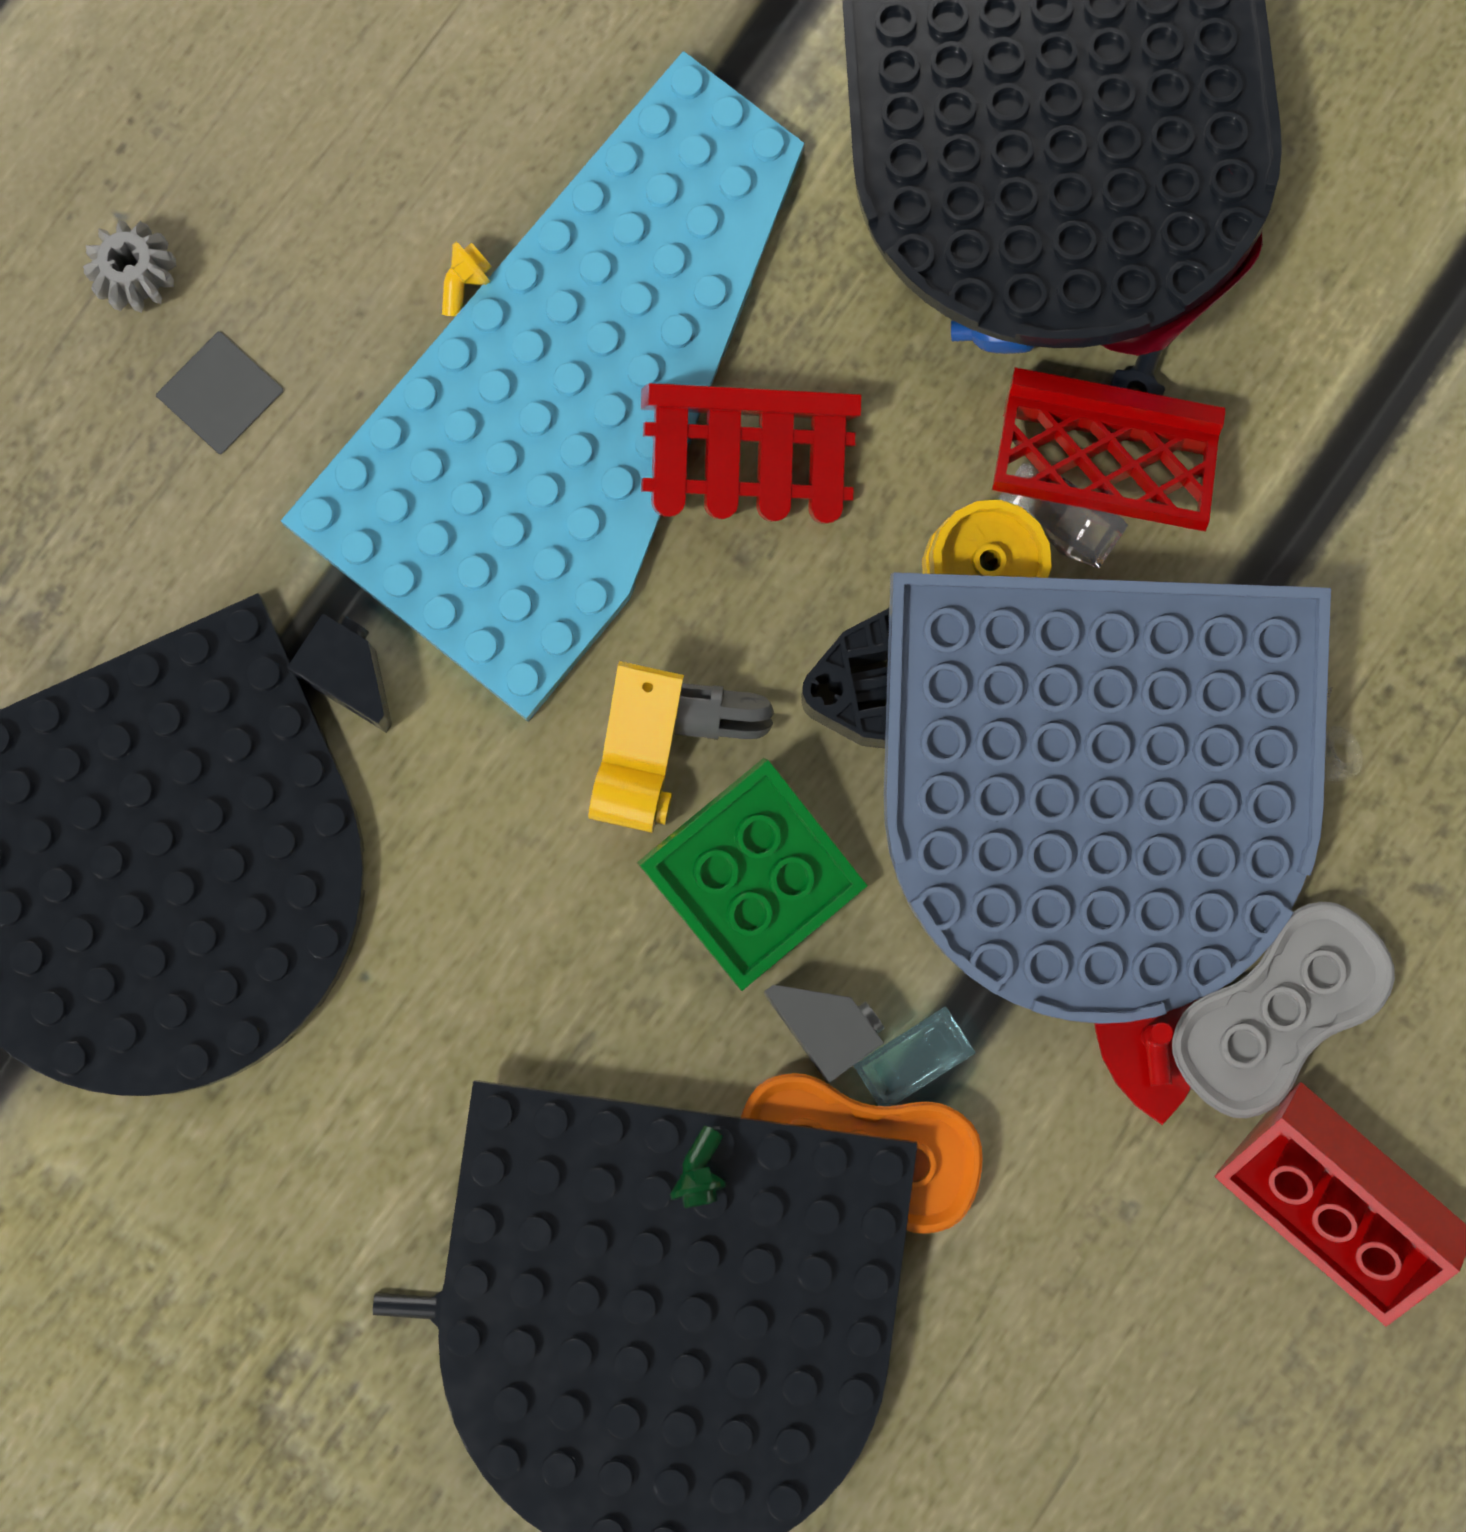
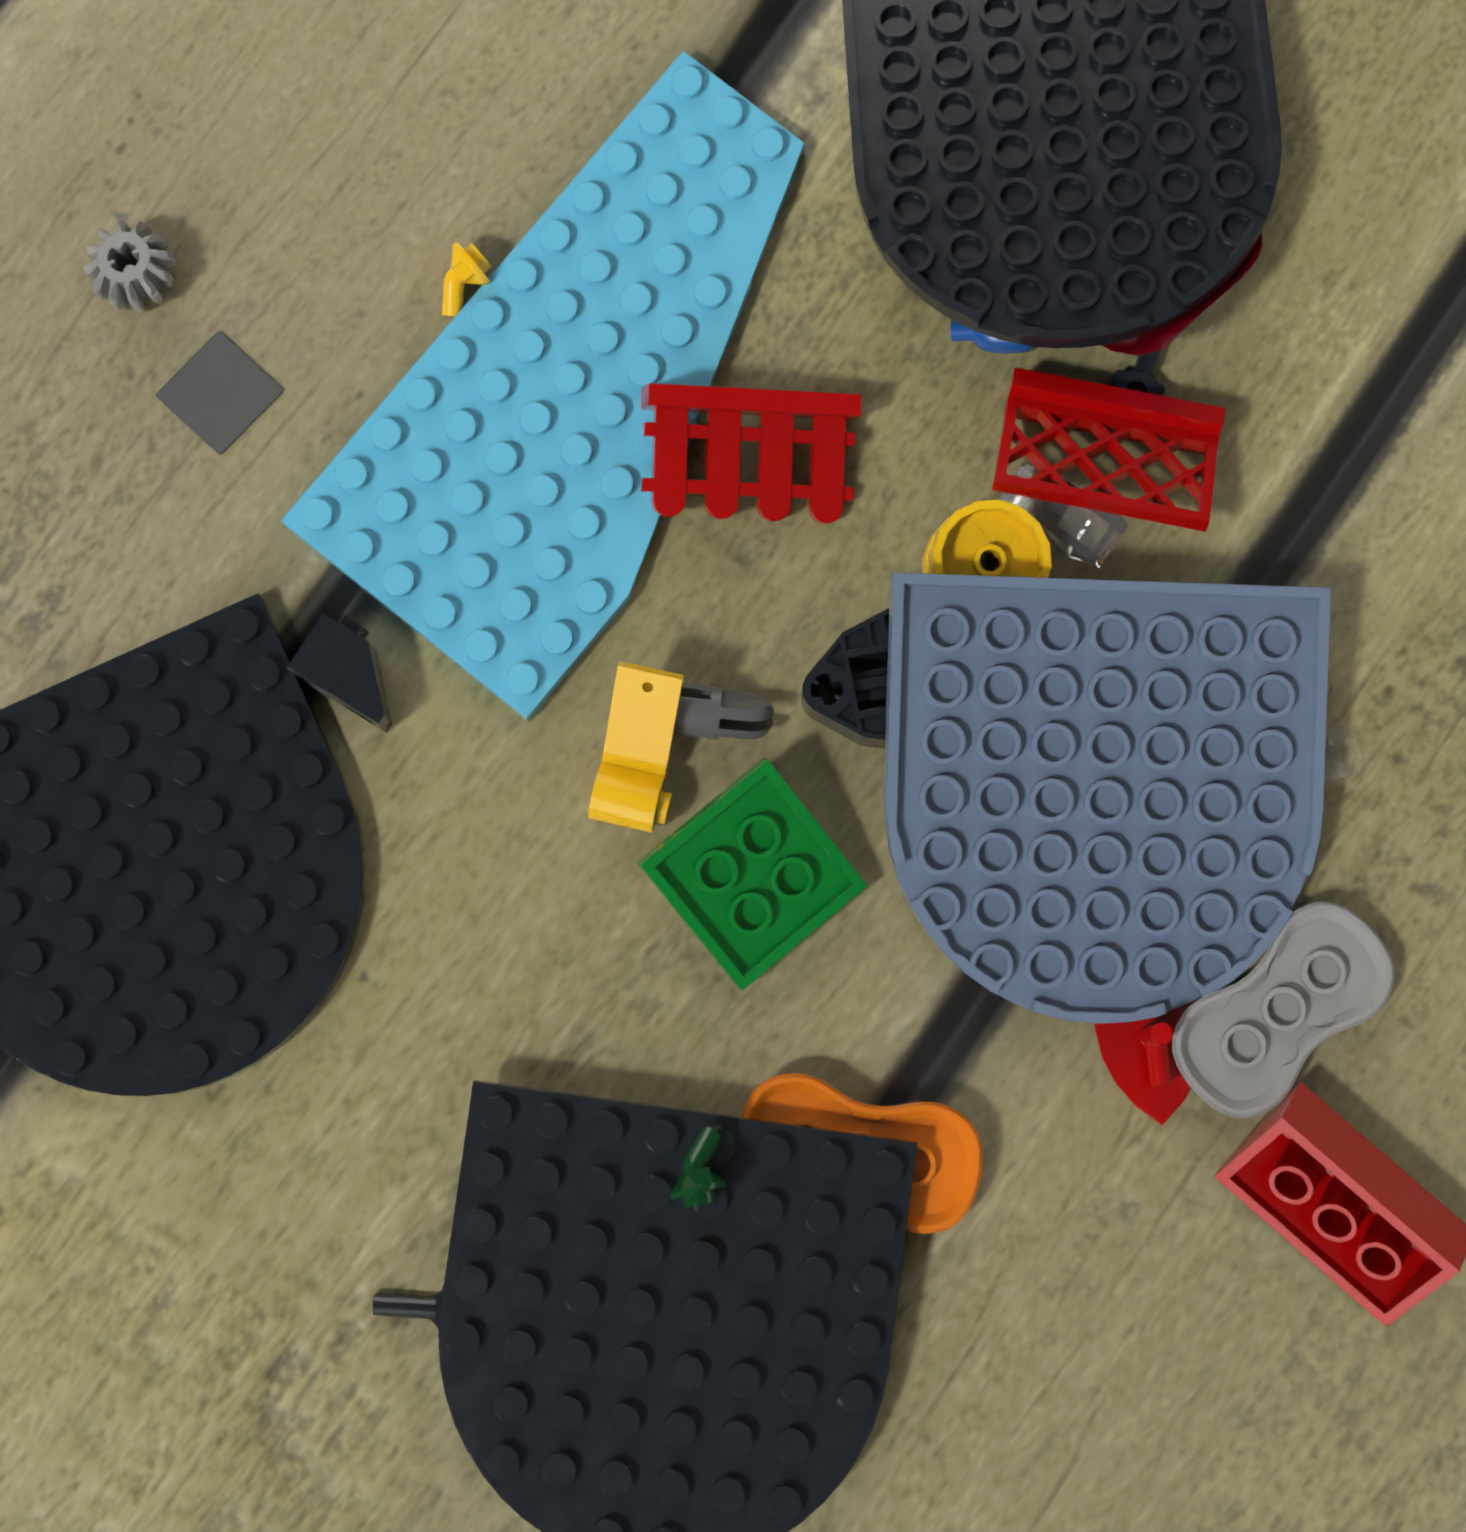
(827, 1027): dark grey slope -> none
(914, 1058): clear light blue tile -> none

